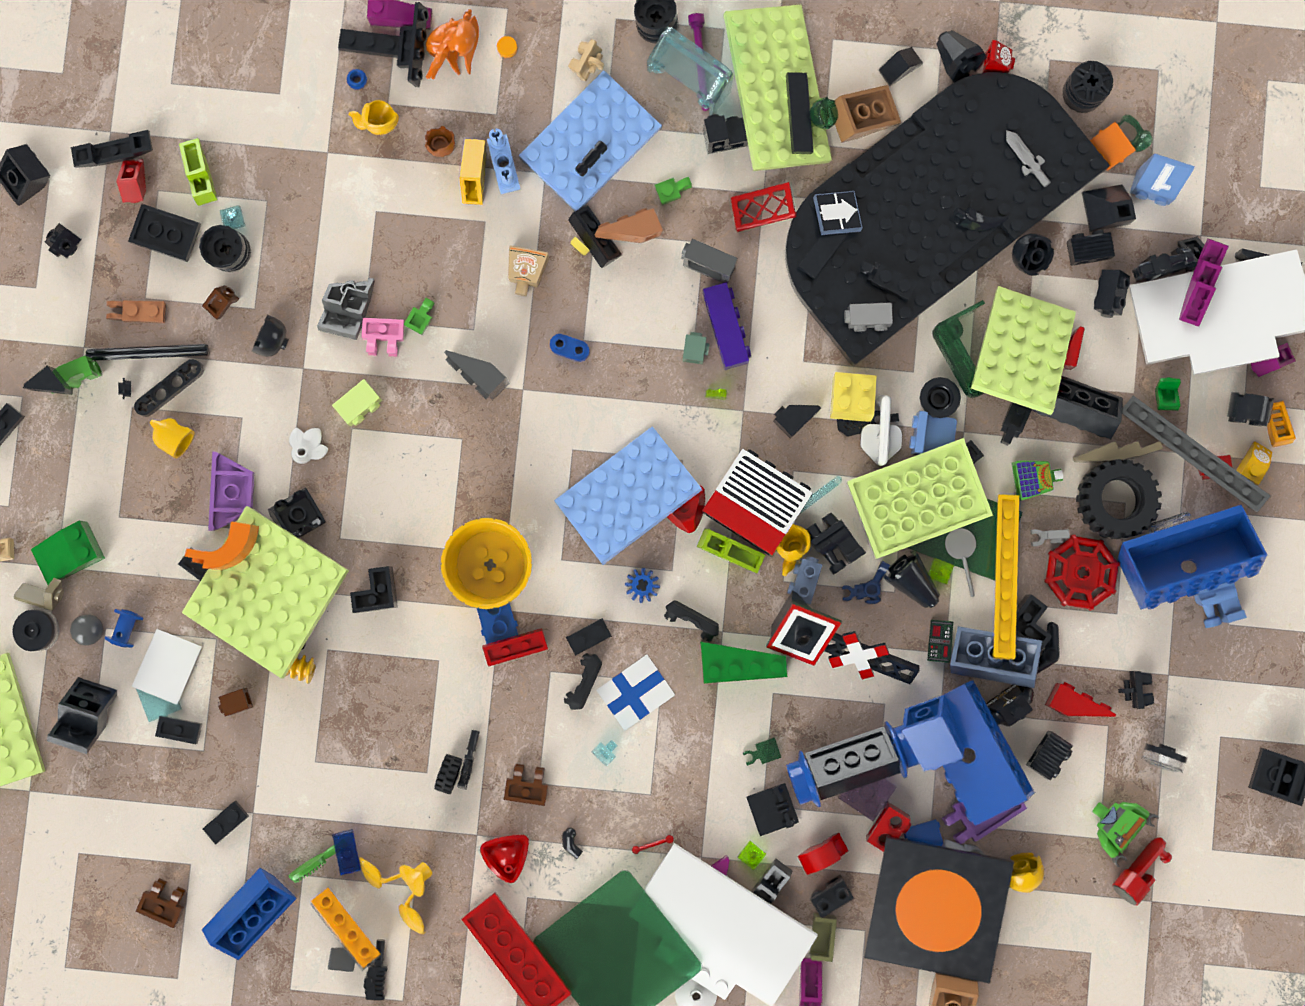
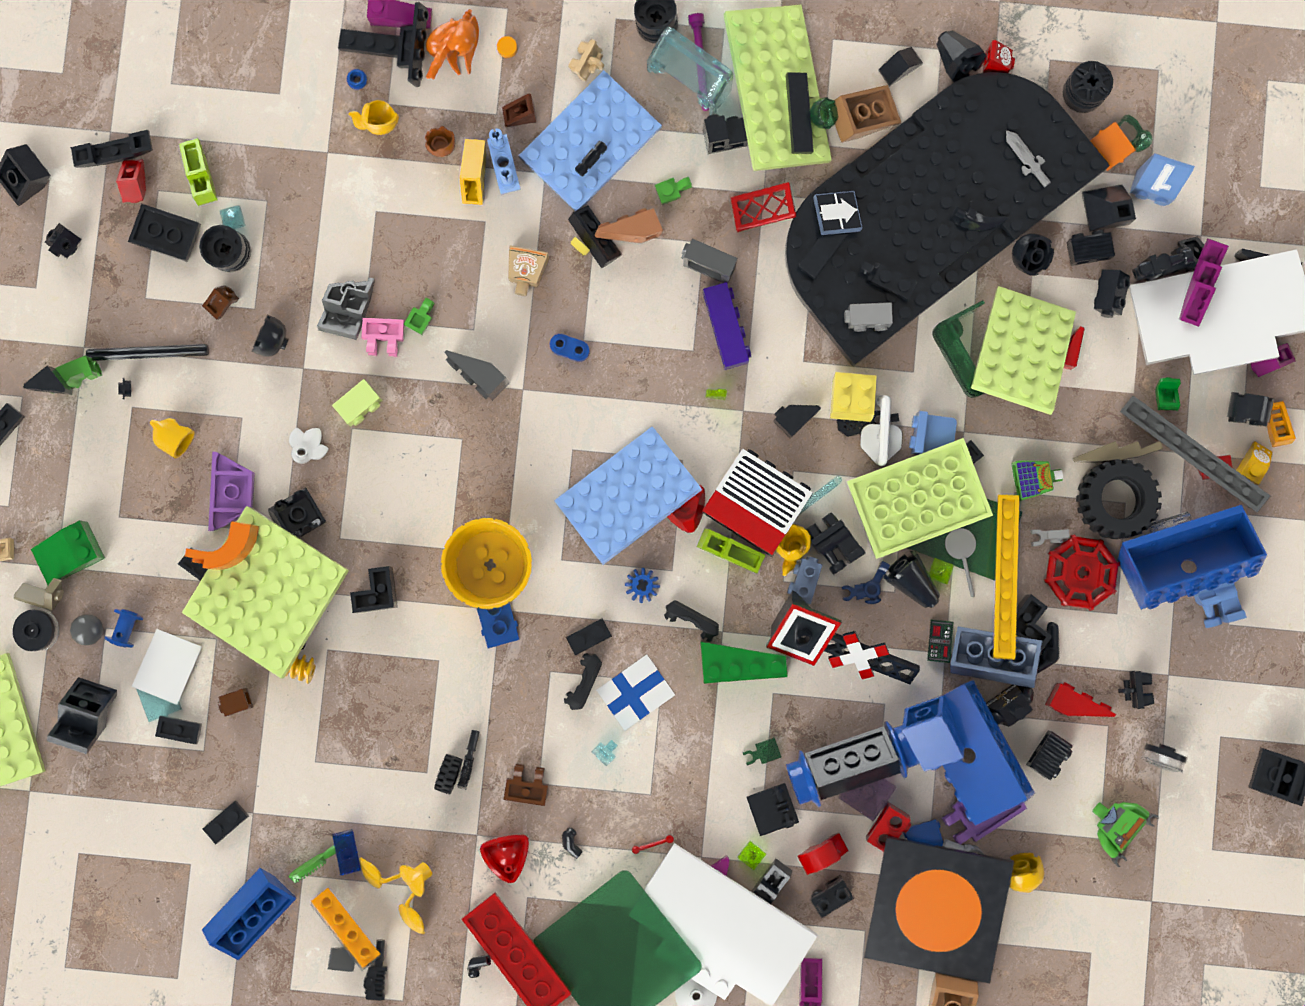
(138, 311): nougat hinge -> none
(161, 909): reddish brown plate -> none
(171, 391): black beam -> none
(476, 963): none -> black arm
(515, 647): red plate -> none
(519, 111): none -> copper slope
(695, 348): sand green brick -> none
(823, 946): olive panel -> none
(940, 397): black piece -> none
(1014, 422): black hinge -> none
(1087, 408): black slope -> none
(1133, 882): red piece -> none

